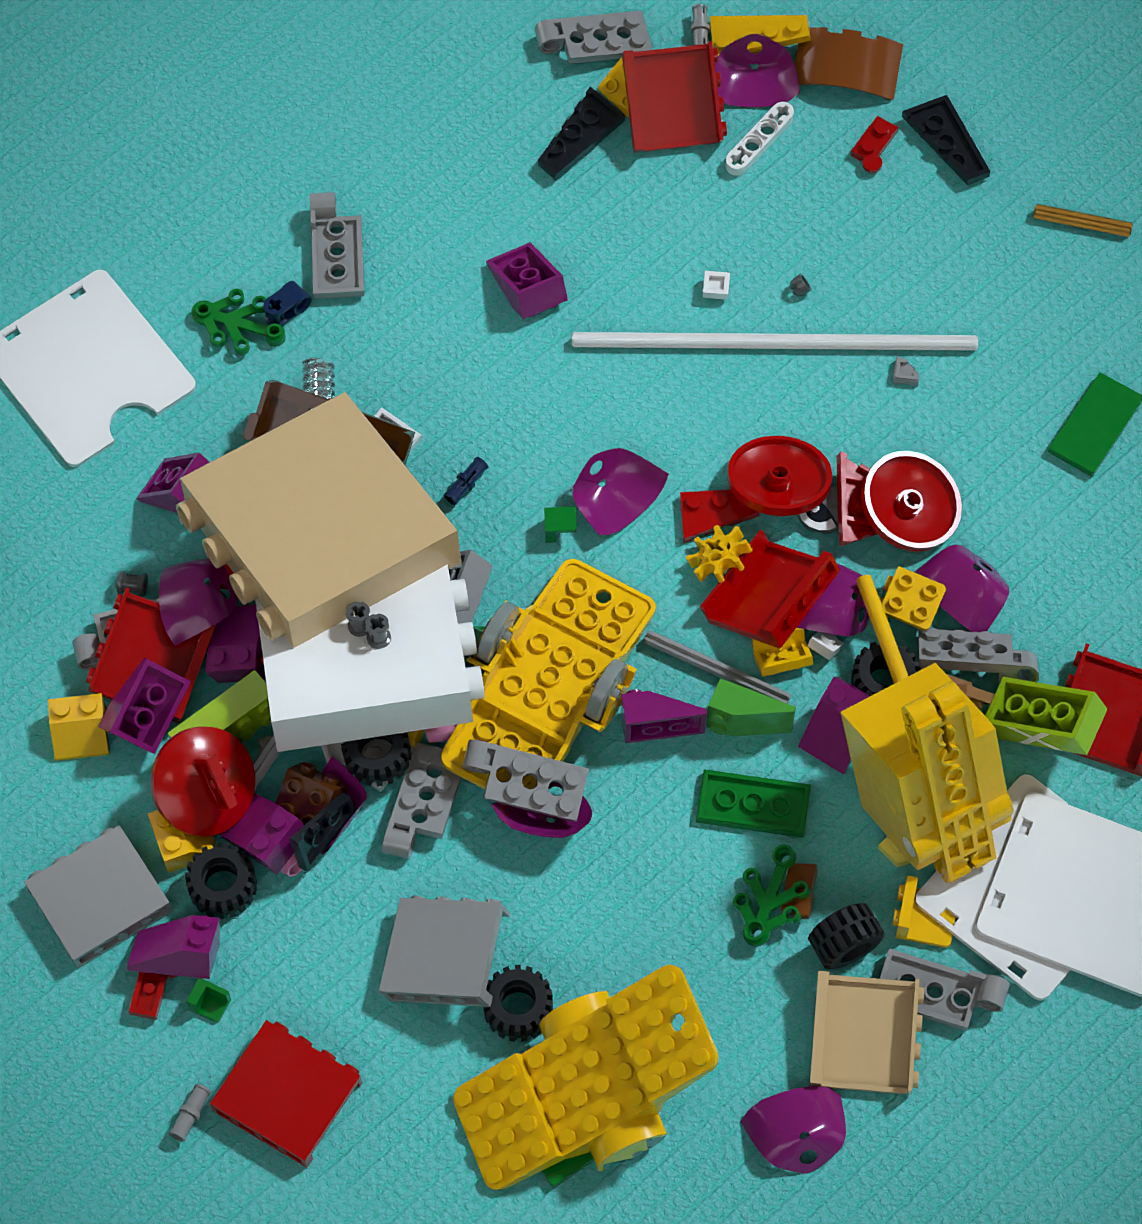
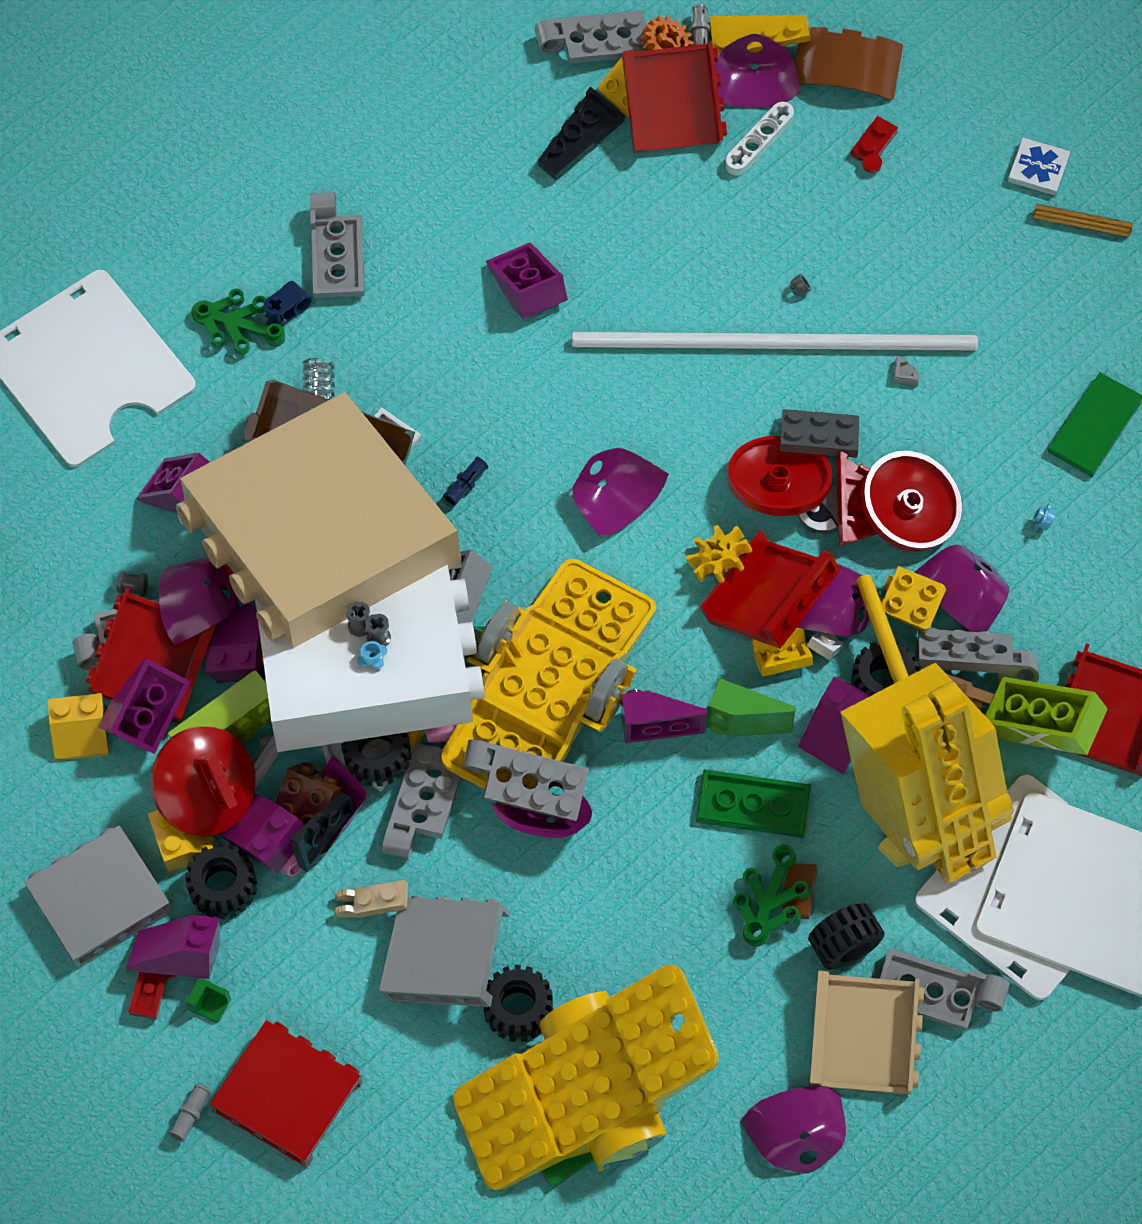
(372, 648): none -> medium azure plate
(373, 899): none -> tan hinge
(559, 521): green panel -> none
(667, 34): none -> orange gear
(710, 508): red wing -> none
(714, 667): light grey axle -> none
(716, 285): white plate -> none
(819, 433): none -> dark grey plate
(915, 924): yellow bracket -> none
(947, 135): black wing -> none
(1039, 166): none -> white tile
(1043, 517): none -> medium azure plate

